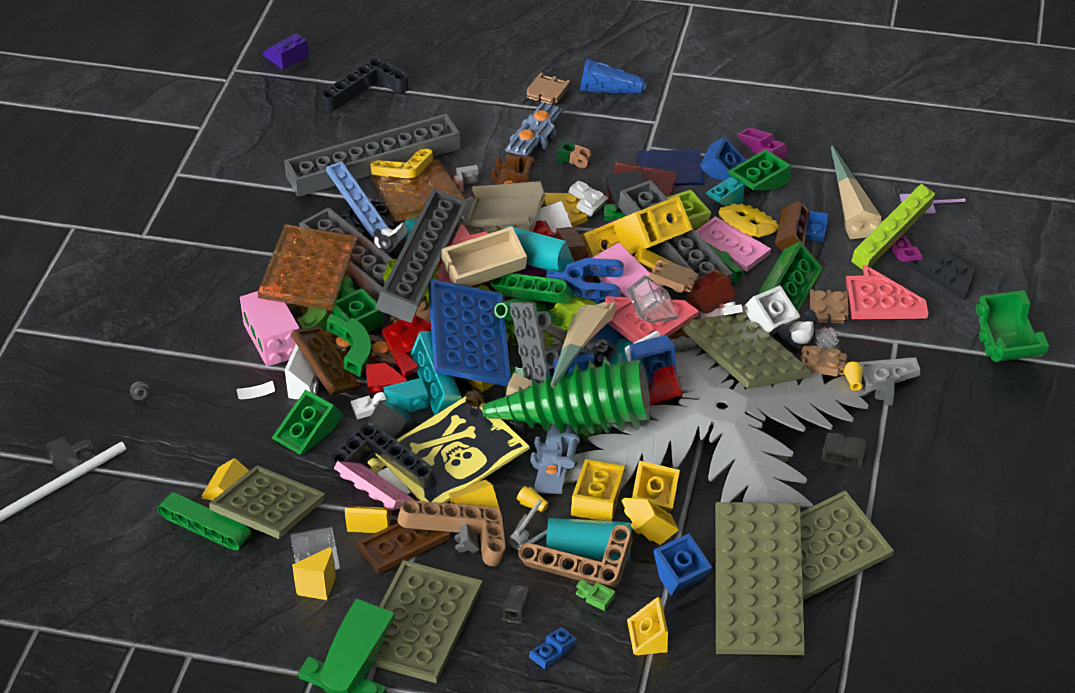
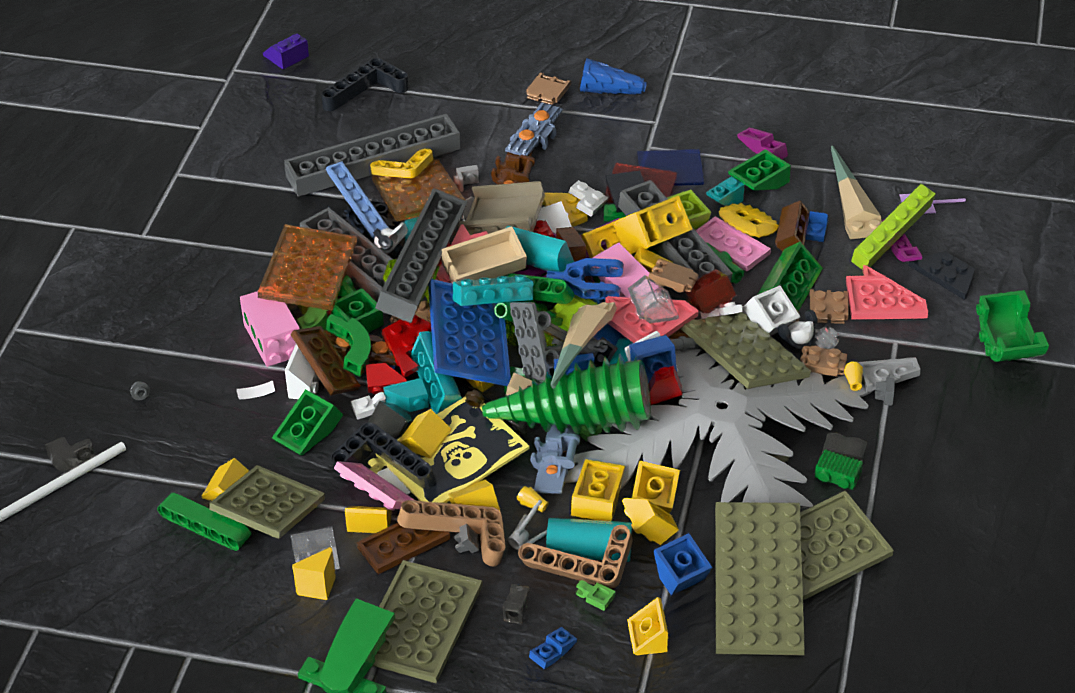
(425, 434): none -> yellow slope
(492, 290): none -> teal brick
(573, 154): leg -> none
(720, 159): blue slope -> none
(838, 469): none -> green brick

